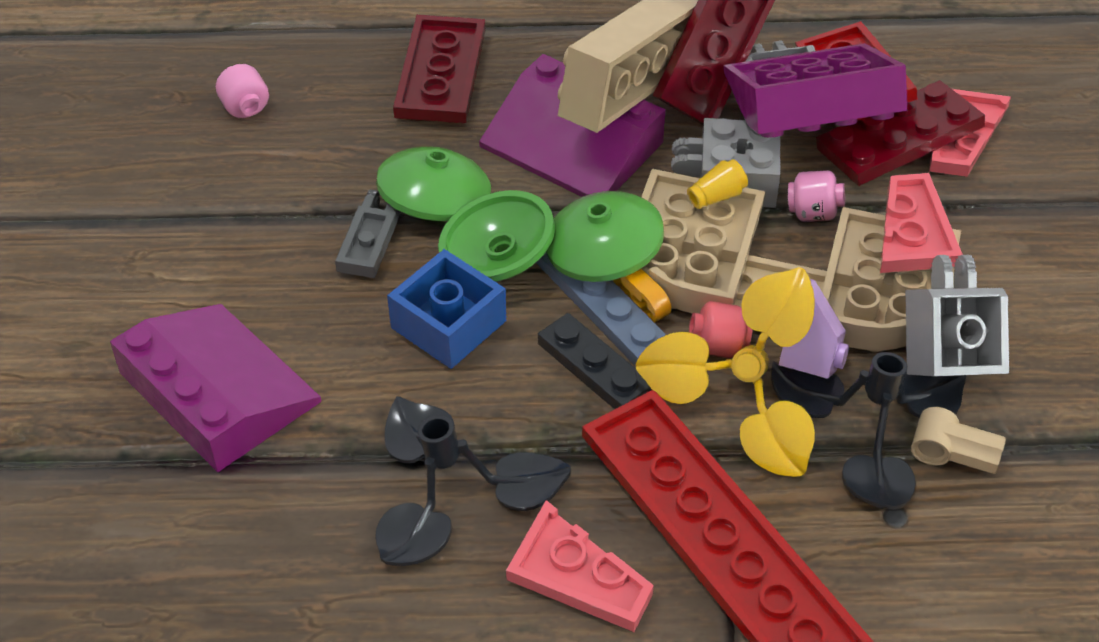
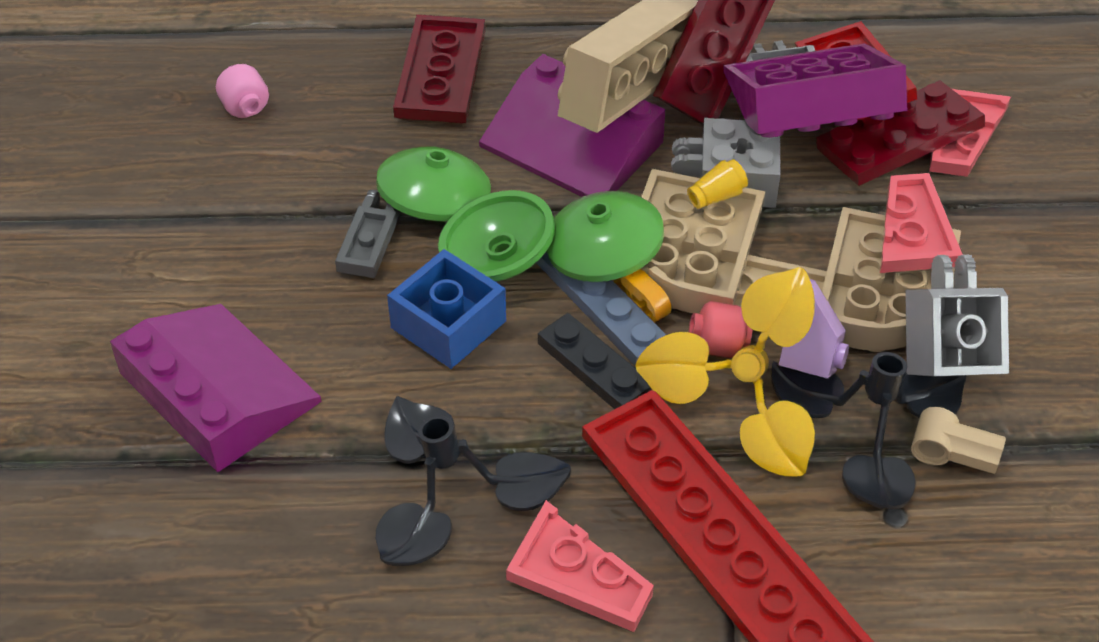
(815, 196): bright pink head -> none

